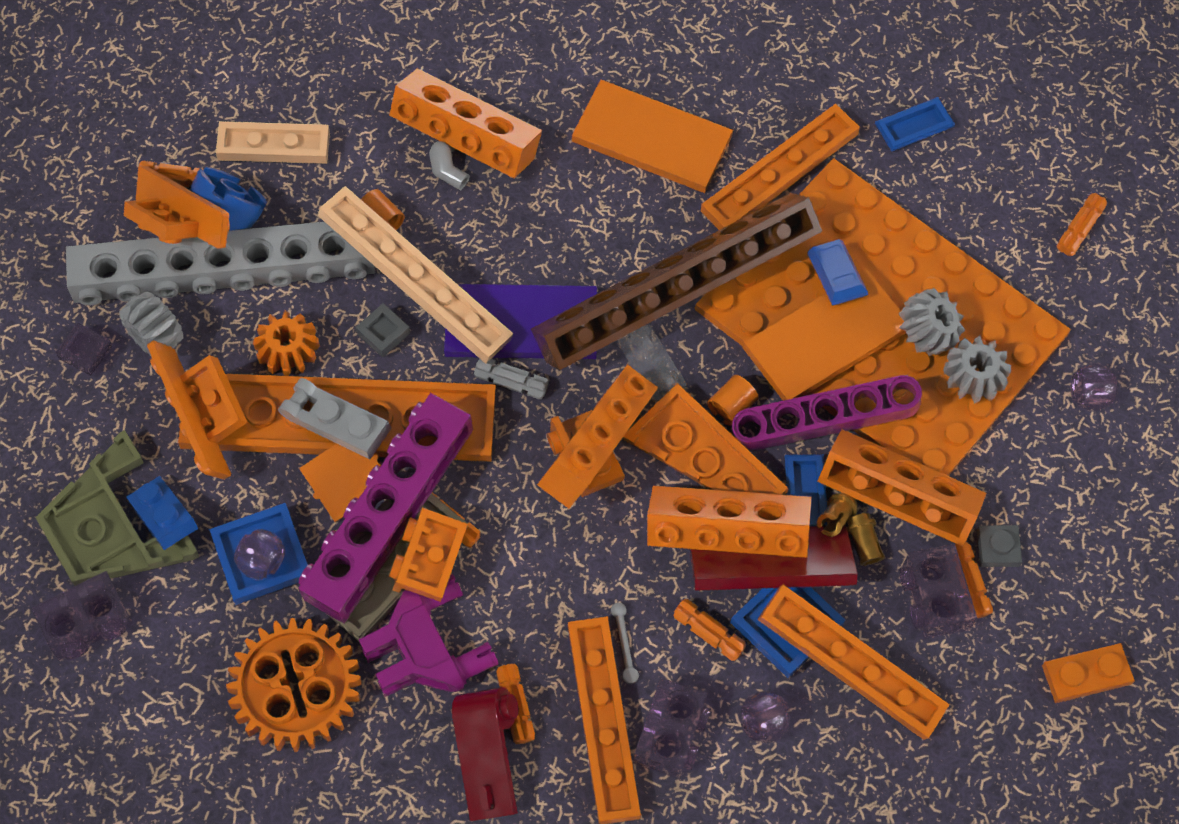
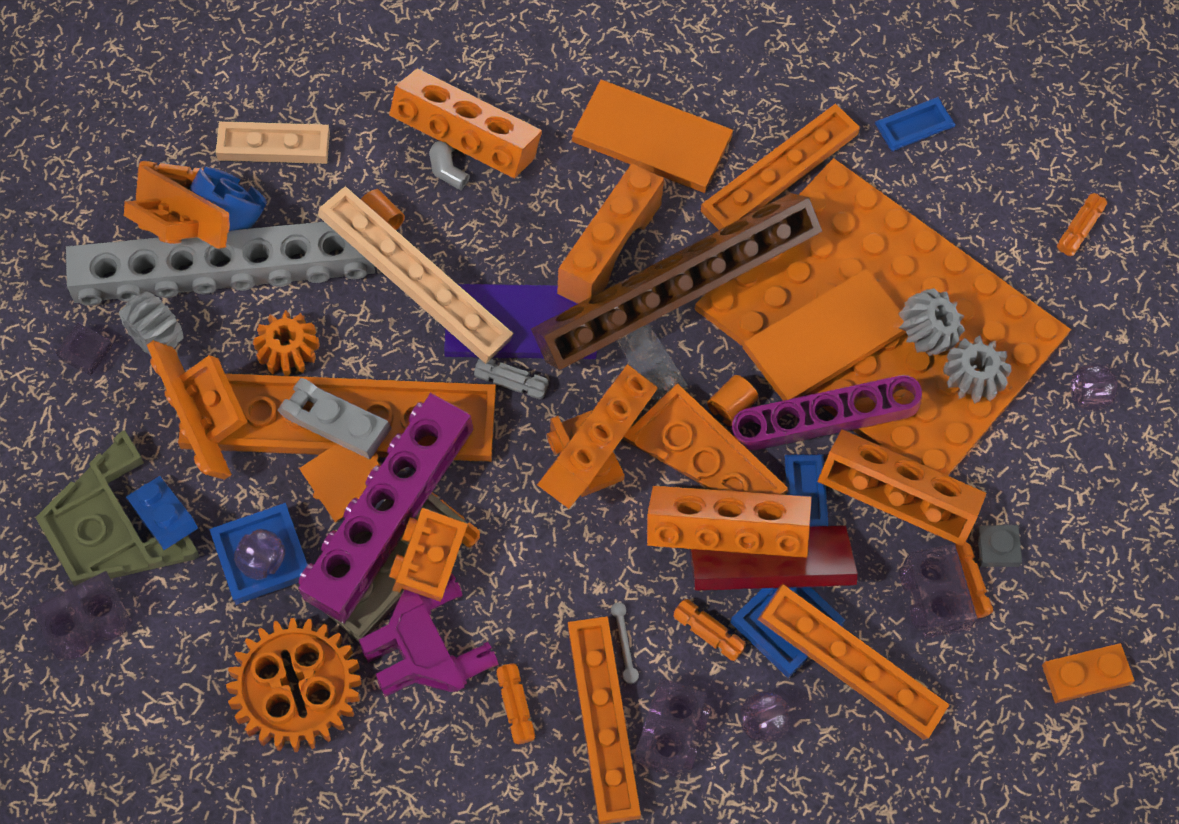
(382, 330): dark grey plate -> none
(483, 751): dark red door -> none
(594, 255): none -> orange arch
(837, 272): blue tile -> none
(838, 511): pearl gold pin -> none
(865, 539): pearl gold pin -> none

